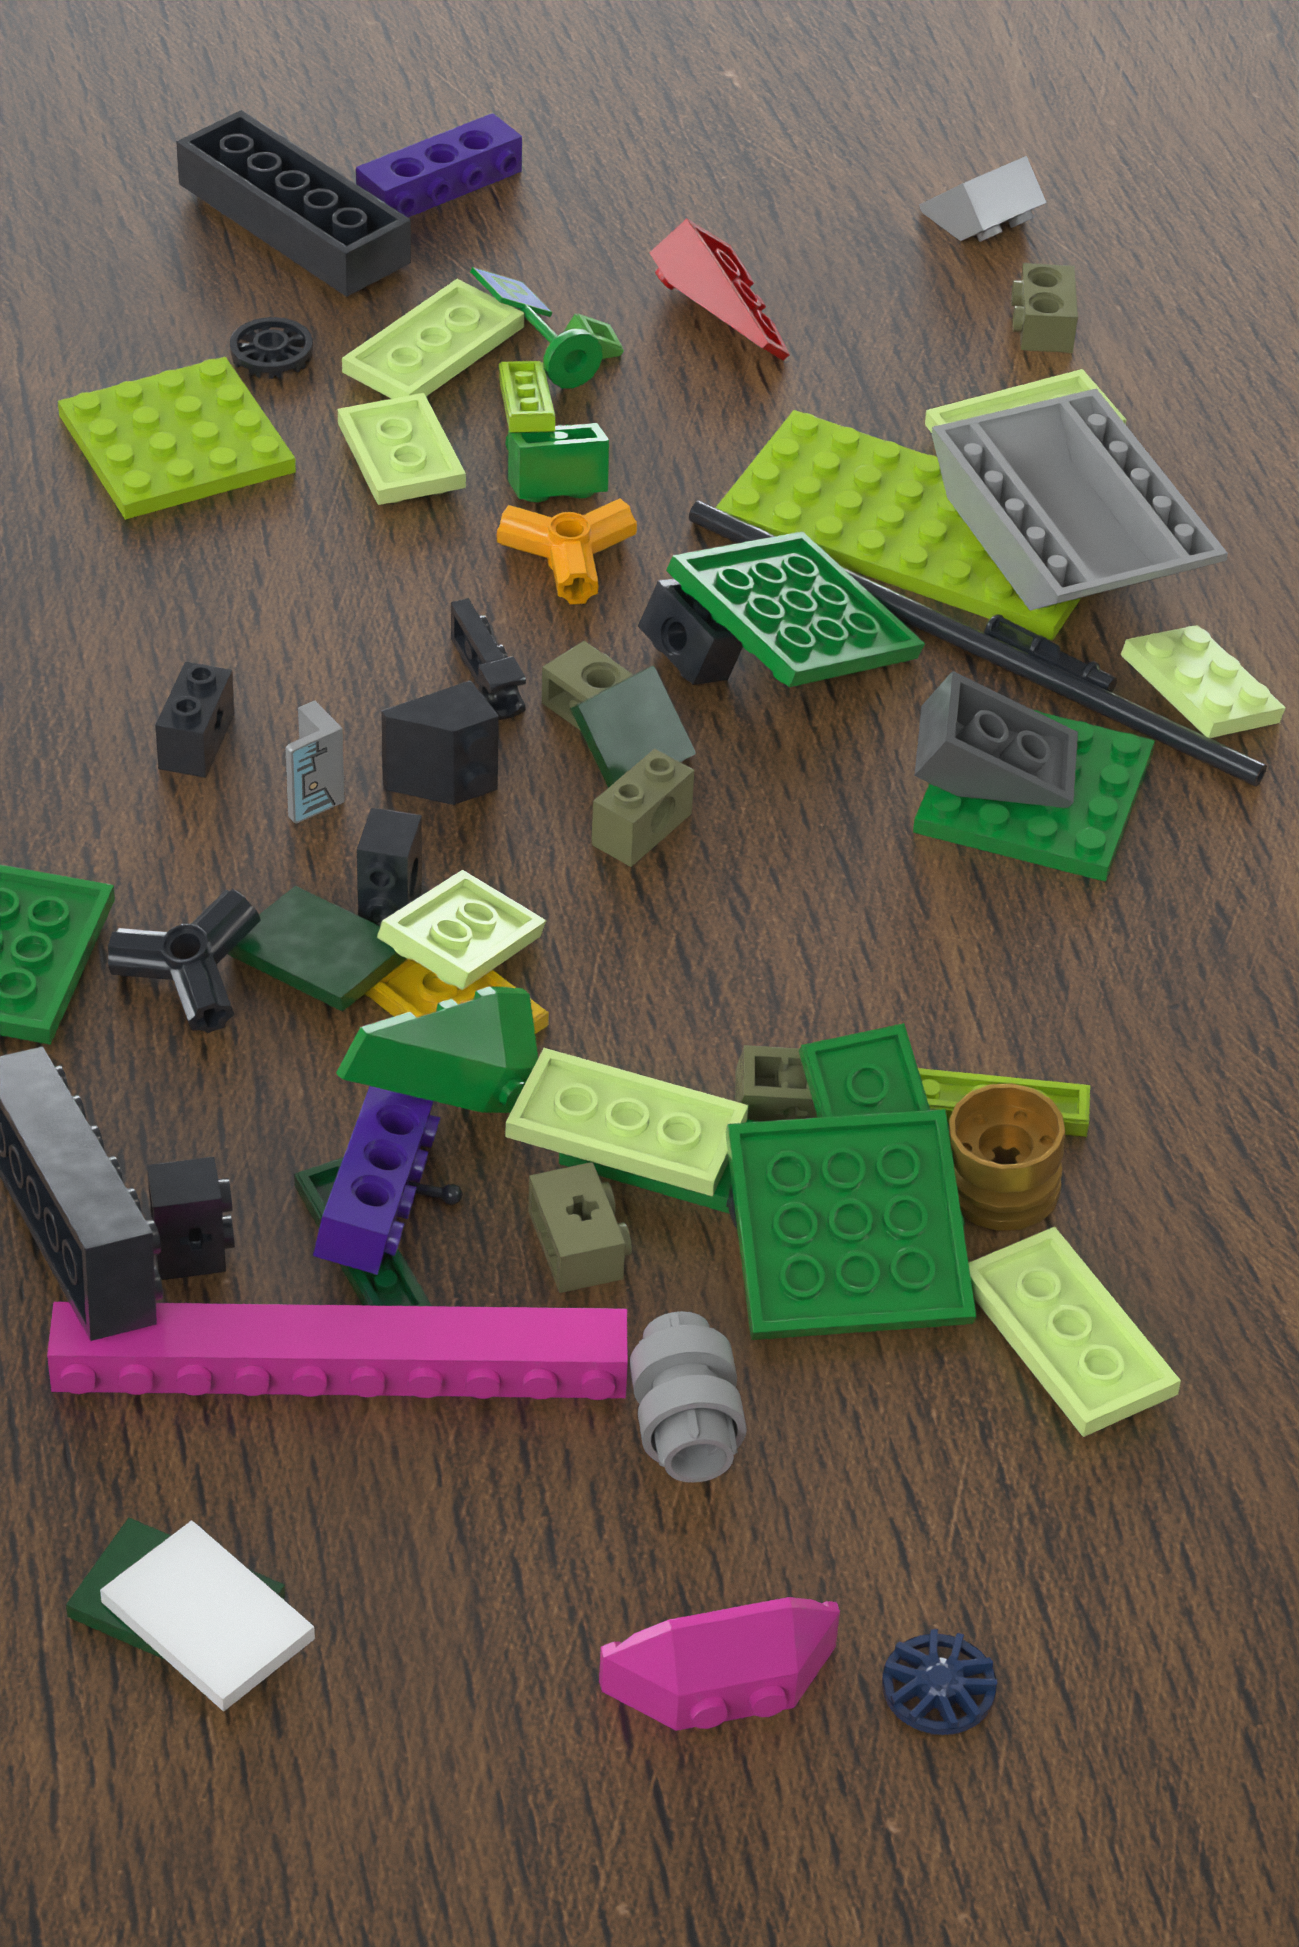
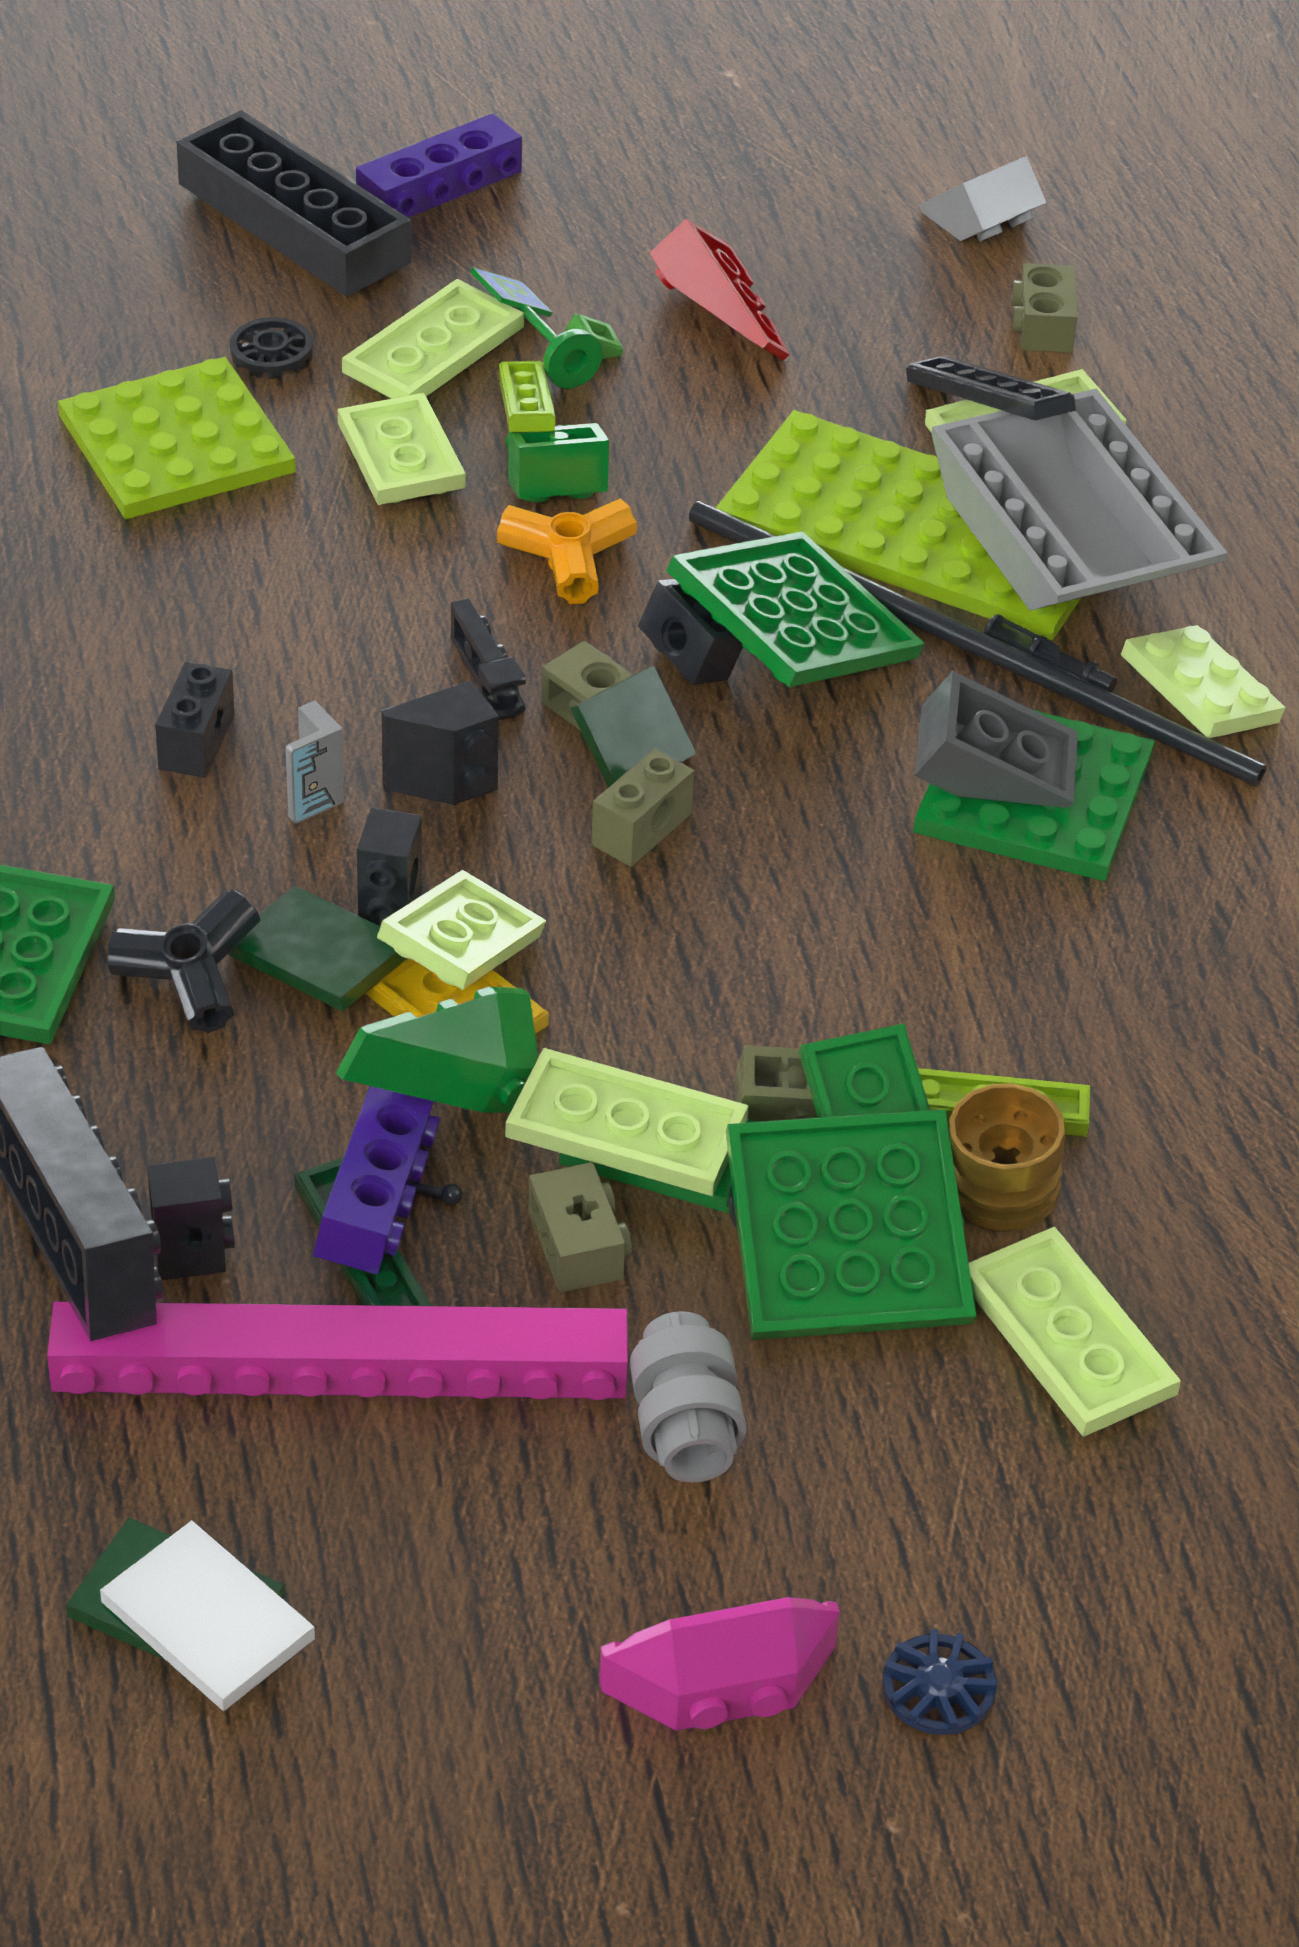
(991, 388): none -> black tile

